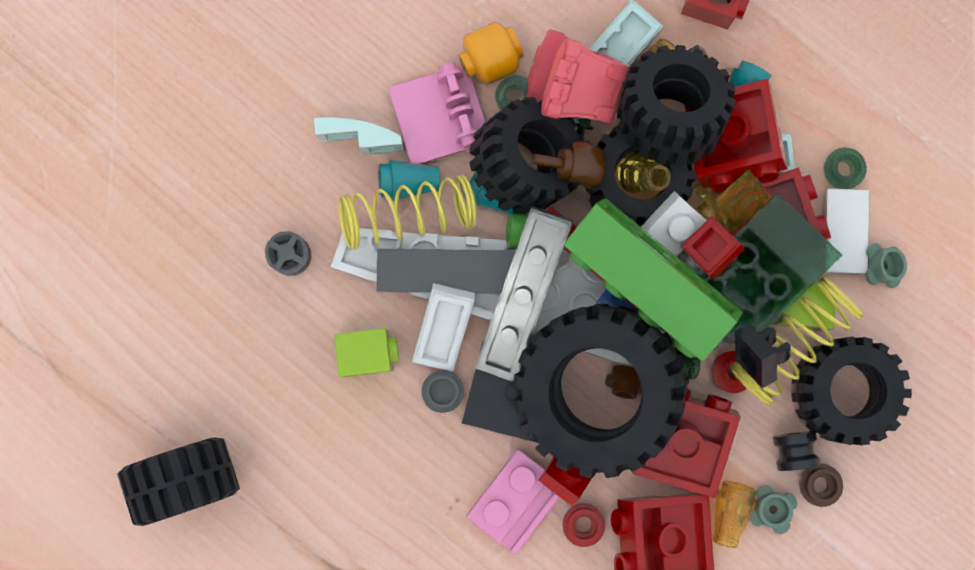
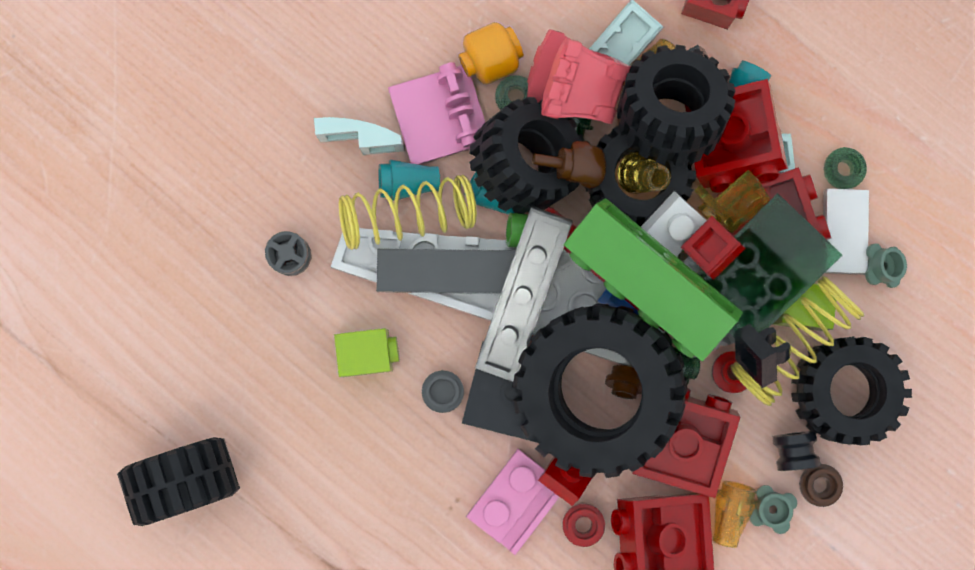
(443, 327): white tile -> none

